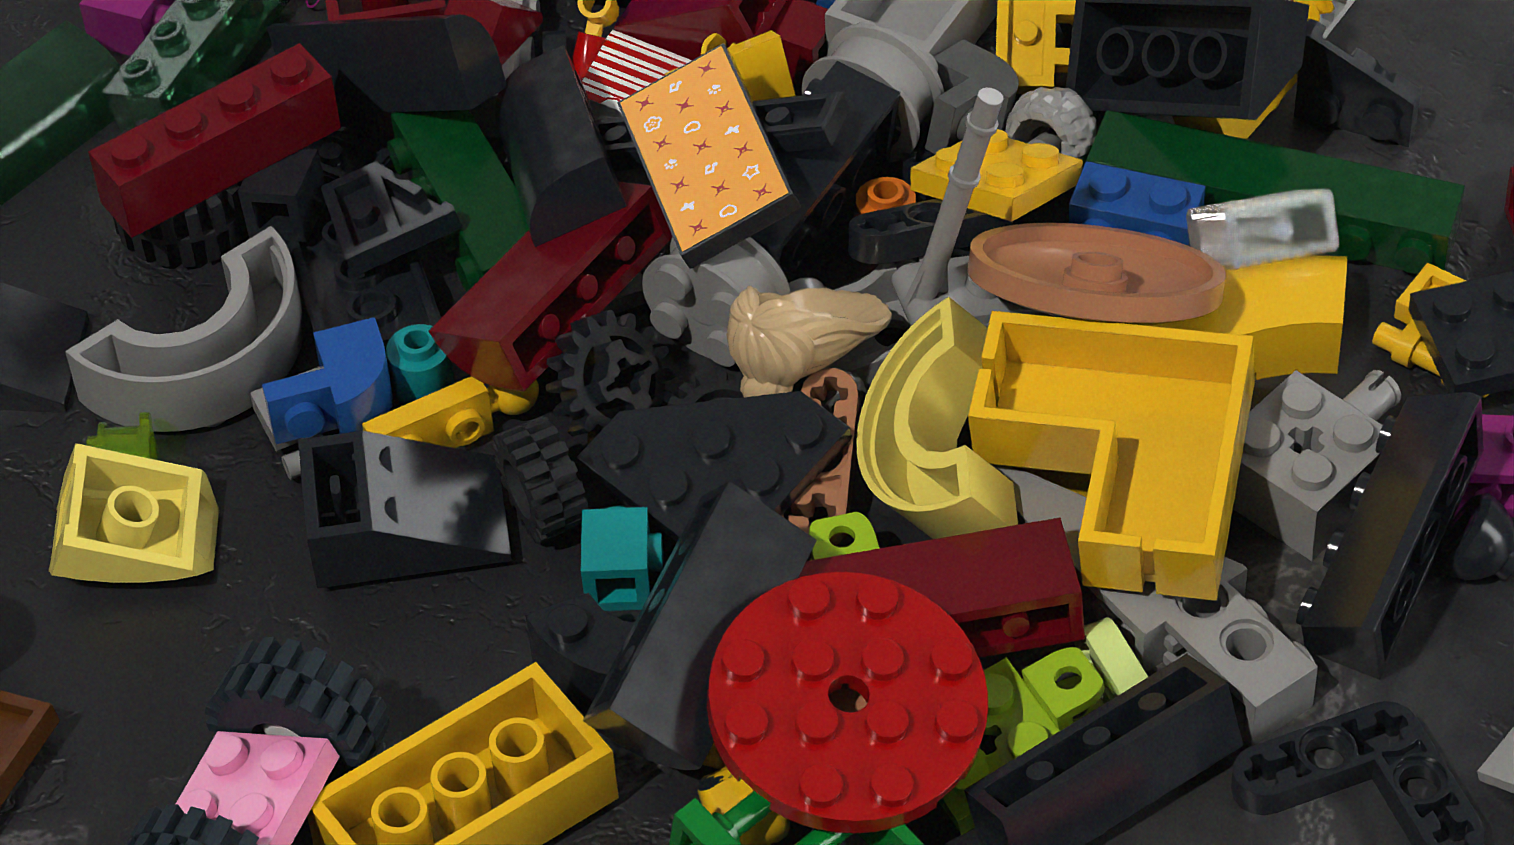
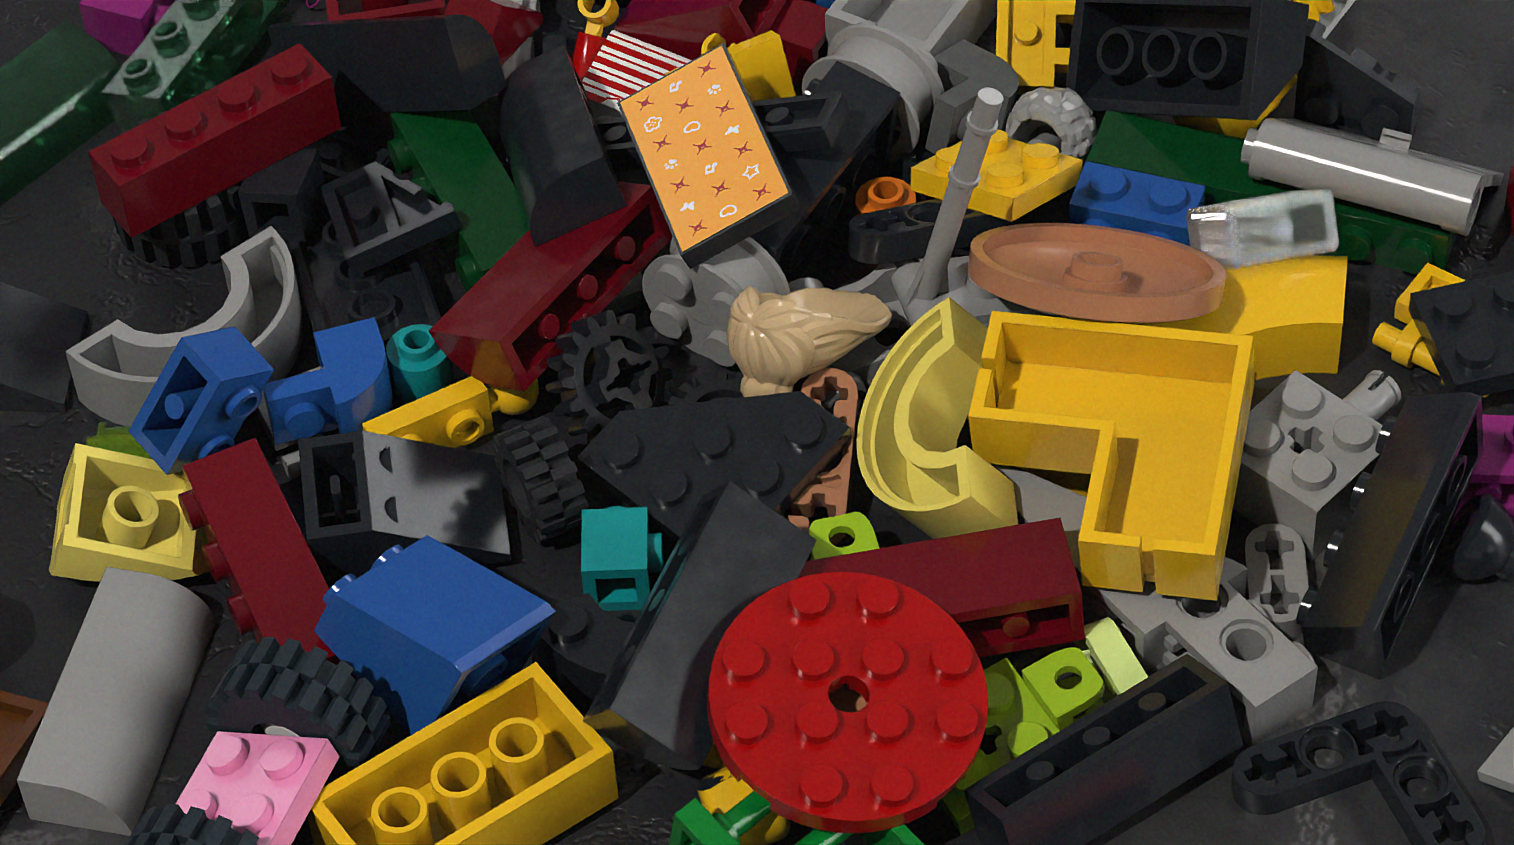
(116, 703): none -> light grey brick
(201, 398): none -> blue brick
(255, 546): none -> dark red brick
(430, 629): none -> blue slope
(1289, 580): none -> light grey beam
(1368, 171): none -> light grey door

